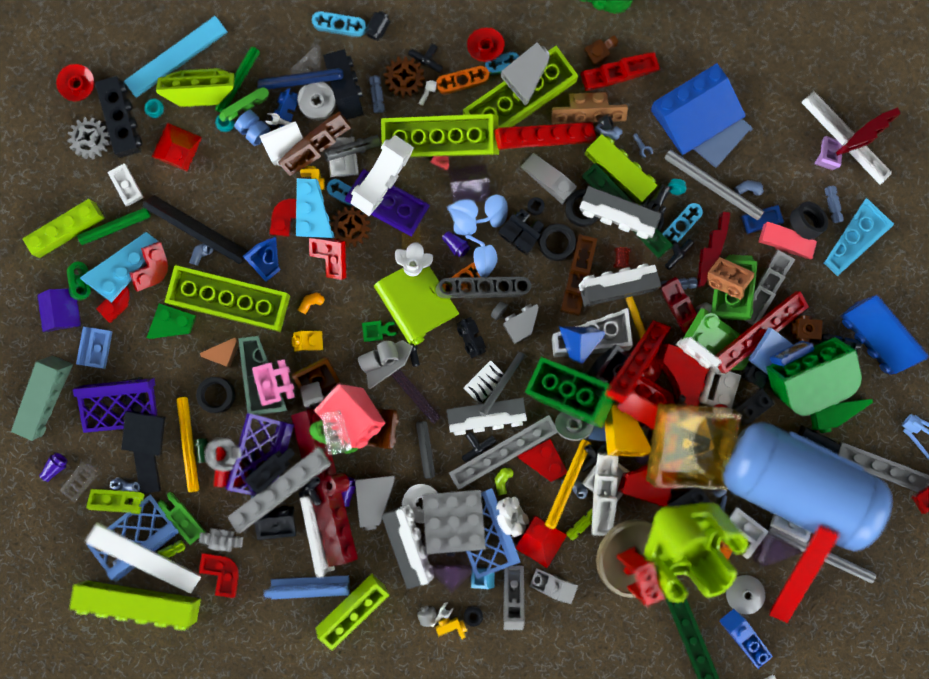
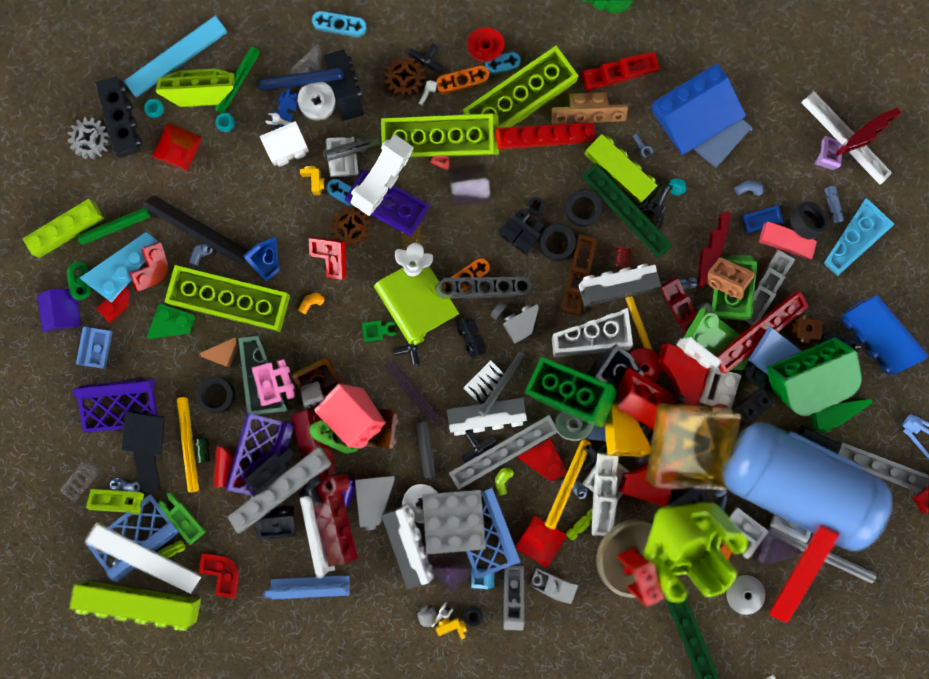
(40, 397): sand green wedge -> none
(53, 466): dark purple cone -> none
(69, 76): red dish -> none
(125, 184): white plate -> none
(220, 539): light grey gear -> none
(232, 454): light grey piece -> none
(245, 104): bright green hinge -> none
(249, 125): medium blue wheel -> none
(282, 217): red plate -> none
(307, 341): yellow bracket -> none
(310, 210): medium azure wing -> none
(314, 143): reddish brown slope -> none
(331, 441): clear slope -> none
(351, 611): lime brick -> none
(376, 93): sand blue axle -> none
(377, 25): black brick -> none
(384, 361): light grey panel -> none
(456, 244): dark purple cone -> none
(464, 216): light blue plant -> none
(511, 517): white plate -> none
(526, 71): light grey slope -> none
(549, 178): light grey slope -> none
(581, 341): blue slope -> none
(599, 51): reddish brown plate -> none
(607, 122): black hinge -> none
(613, 134): sand blue arm -> none
(620, 212): piece -> none
(638, 361): red plate -> none
(679, 253): black piece -> none
(693, 219): medium azure beam -> none
(714, 184): light grey axle -> none
(746, 638): blue slope -> none
(792, 353): blue tile -> none

